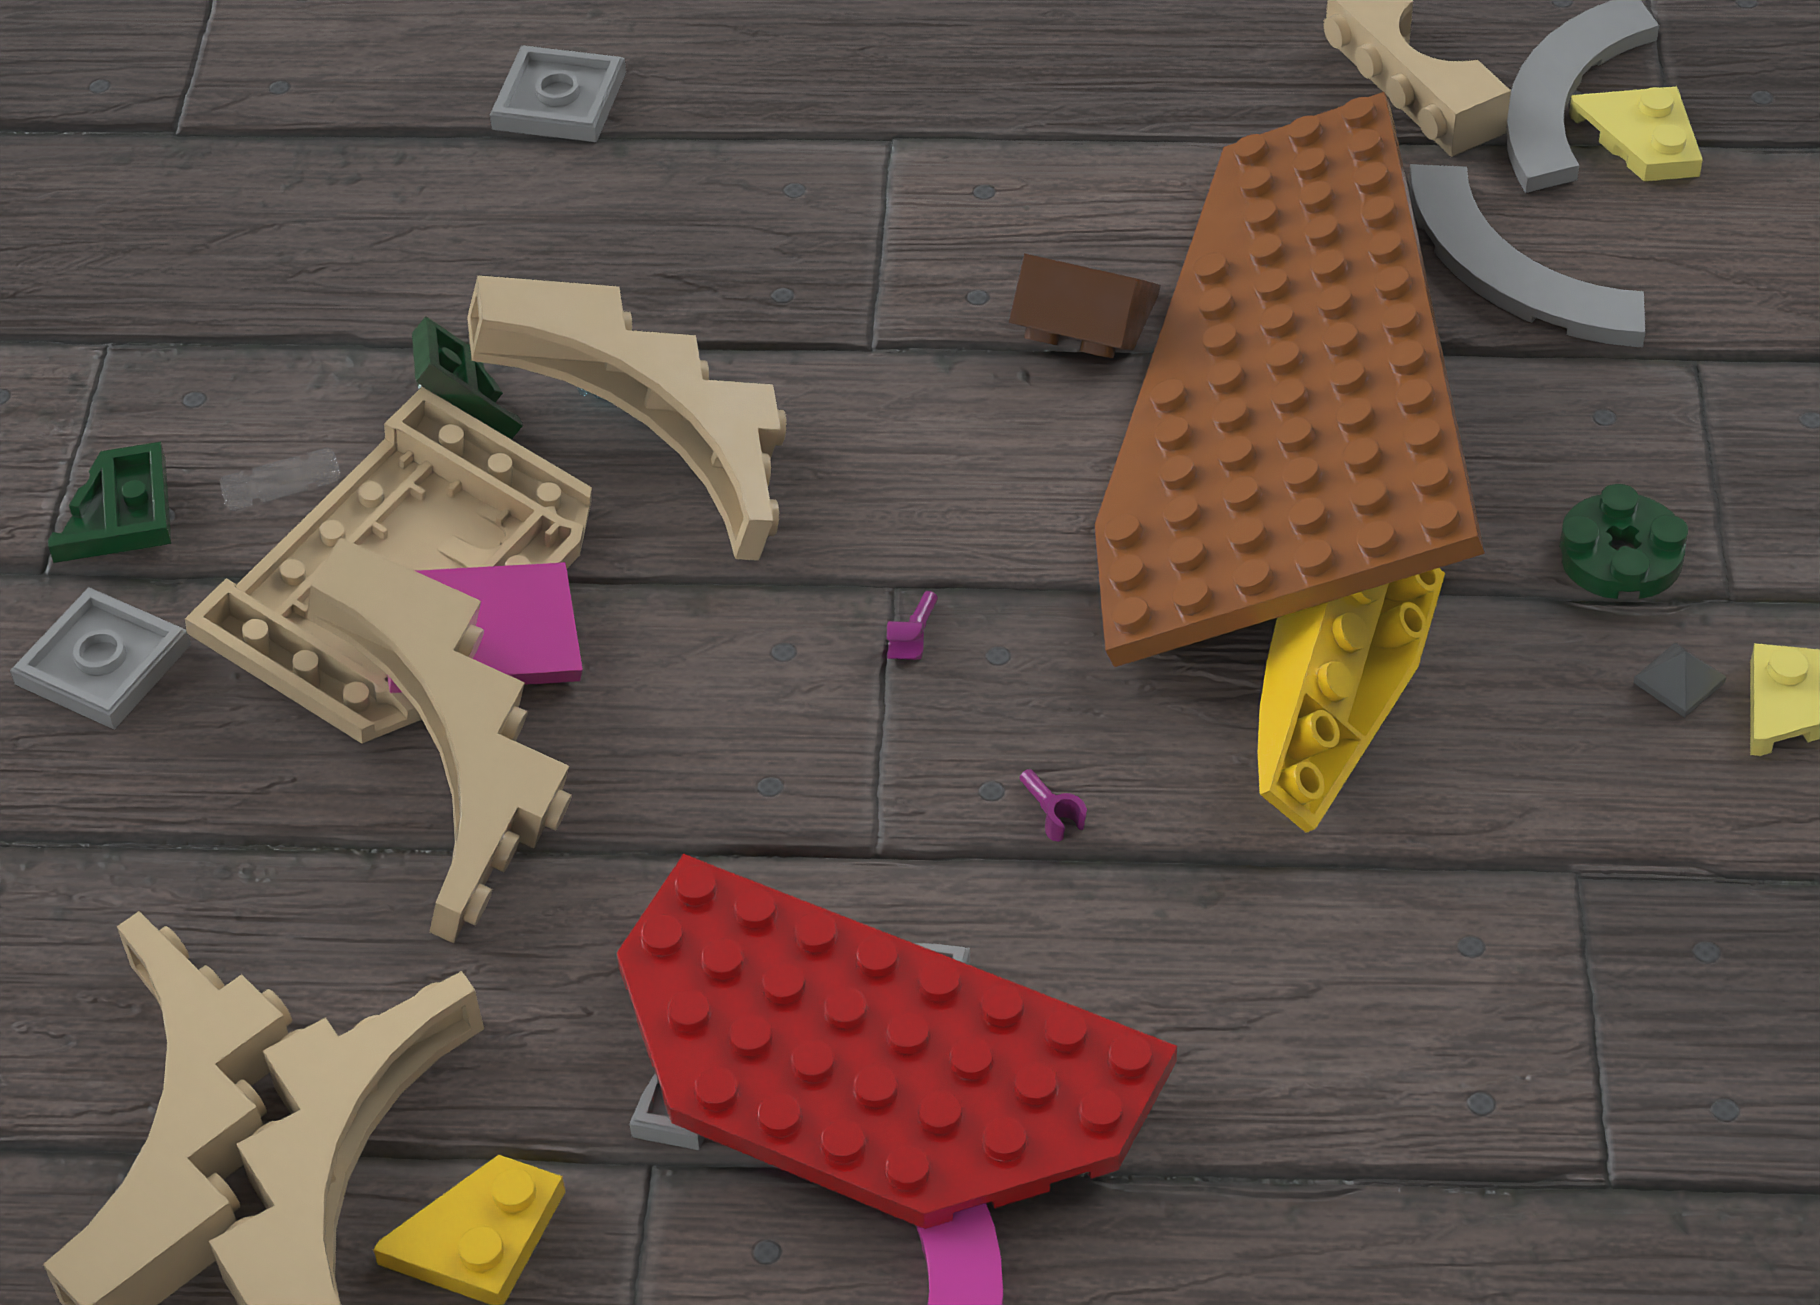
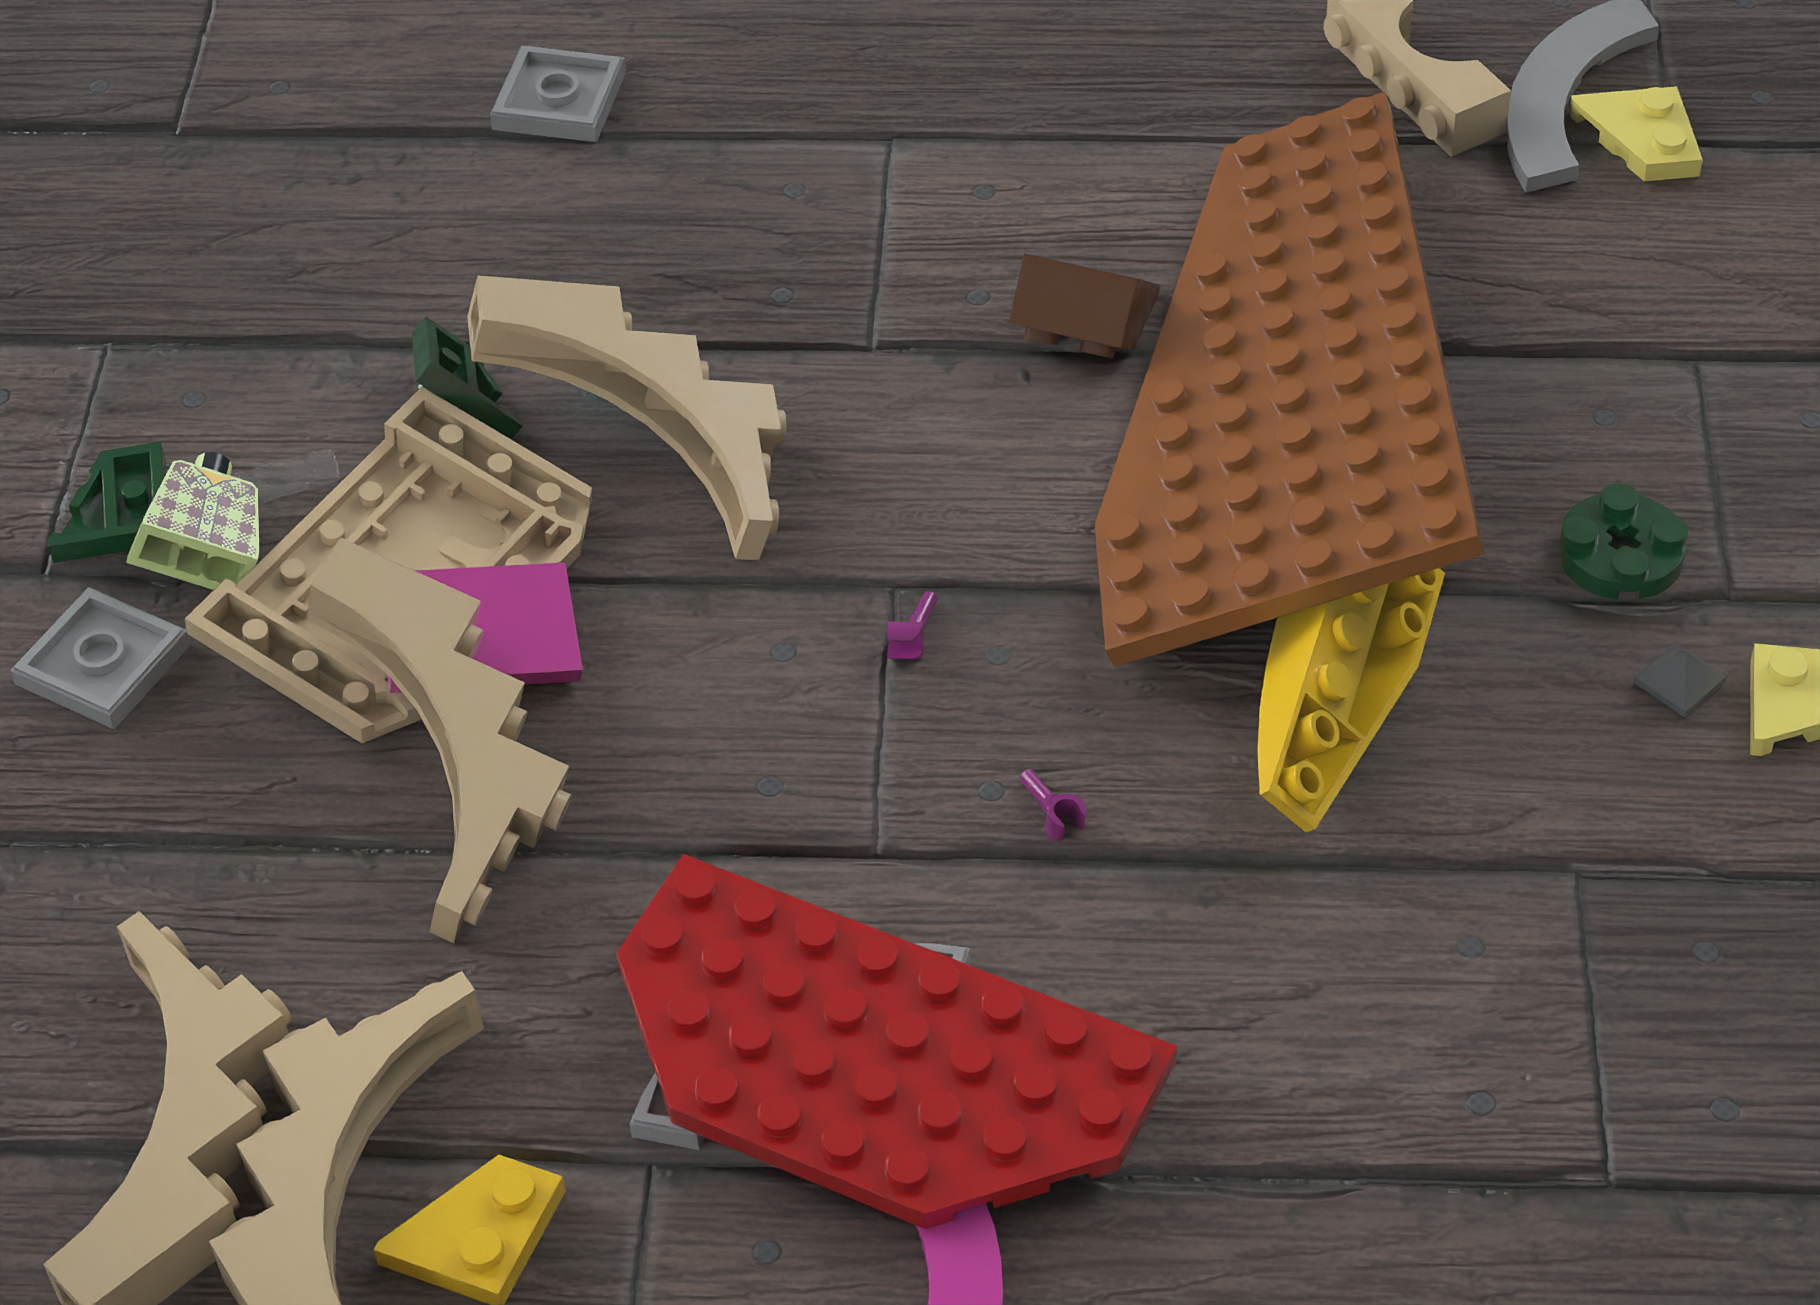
(200, 524): none -> yellowish green torso
(1508, 277): light grey tile -> none

